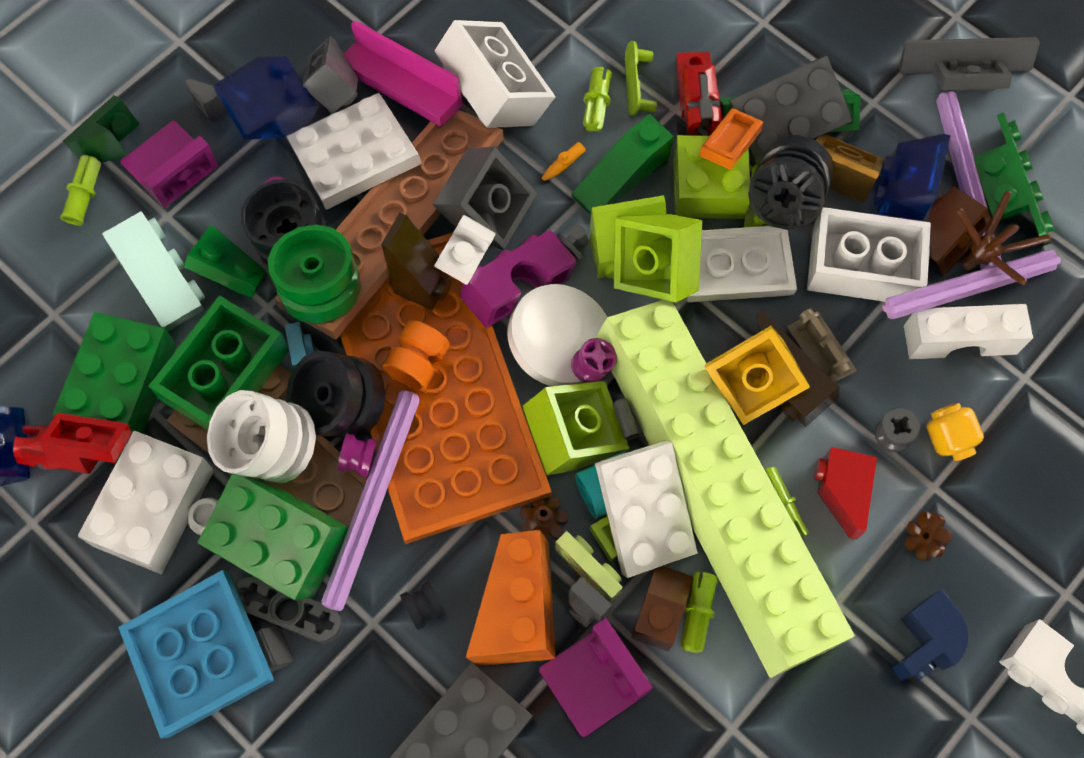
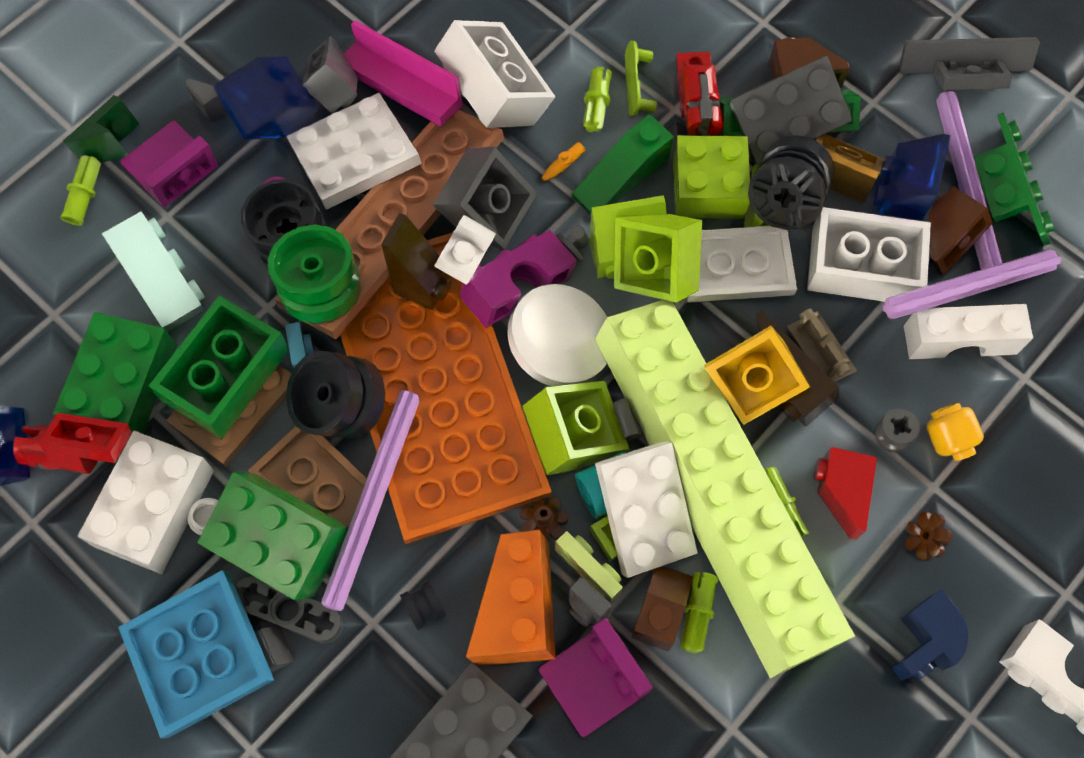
(224, 263): green wing -> none
(261, 437): white wheel -> none
(356, 455): magenta wheel -> none
(418, 351): orange wheel -> none
(600, 353): magenta wheel -> none
(731, 139): orange tile -> none
(796, 52): none -> reddish brown slope
(989, 248): reddish brown plant -> none

